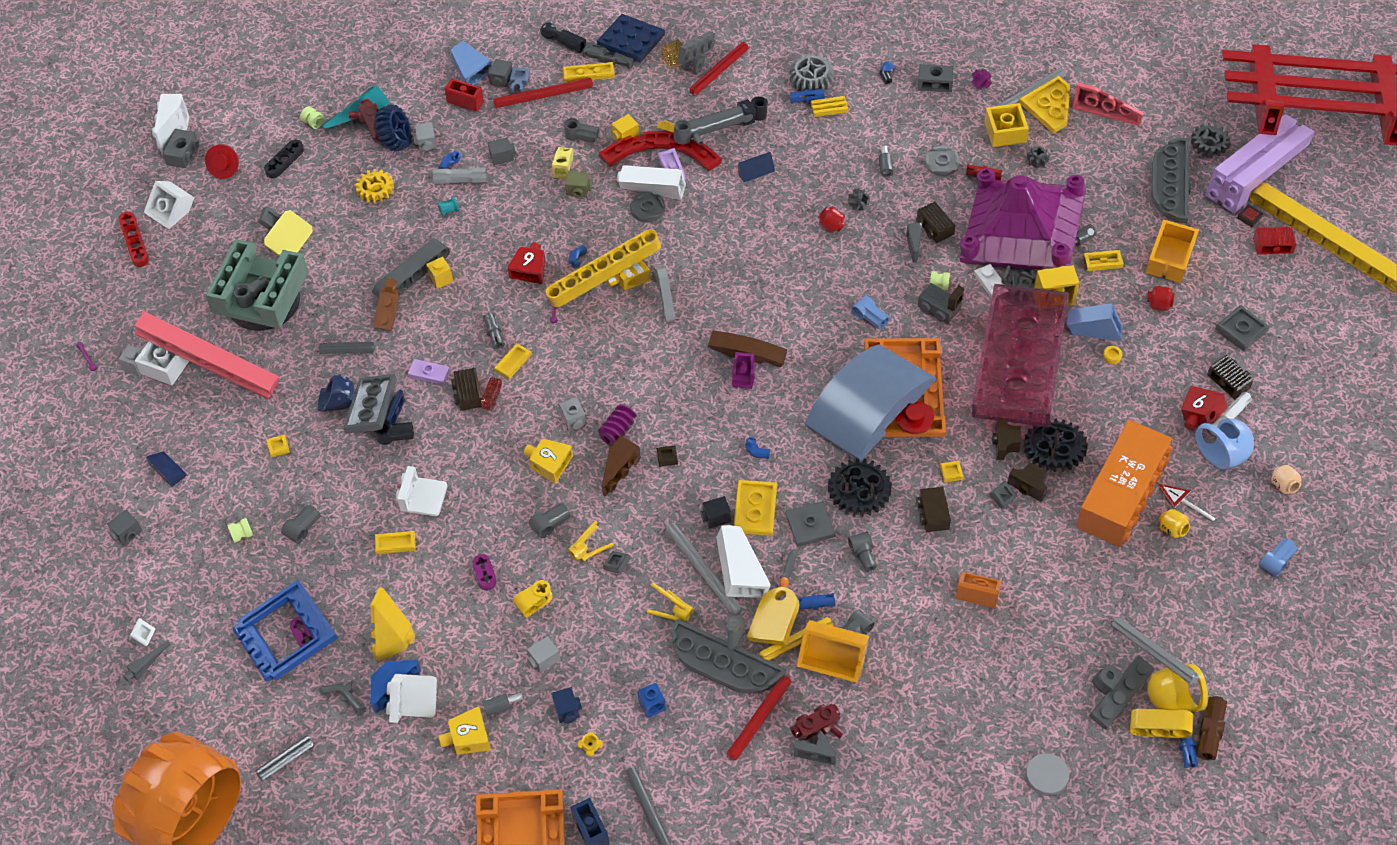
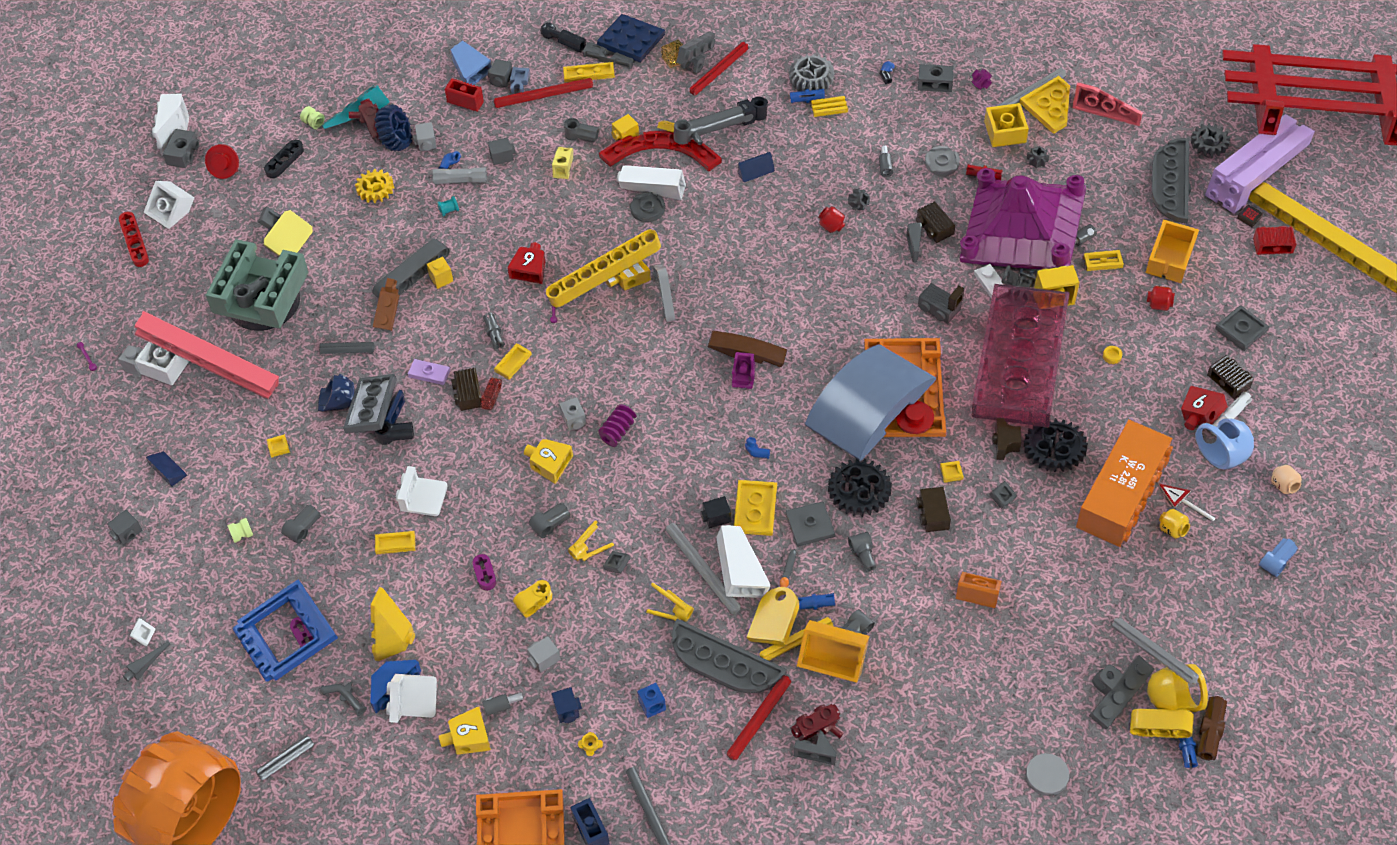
(575, 254): blue arm -> none
(578, 184): olive brick -> none
(620, 459): reddish brown slope -> none
(667, 456): dark brown tile -> none
(670, 160): lavender plate -> none
(735, 631): dark grey slope -> none
(867, 310): medium blue piece -> none
(940, 280): yellowish green wheel -> none
(1029, 481): dark brown brick -> none
(1095, 322): medium blue slope -> none

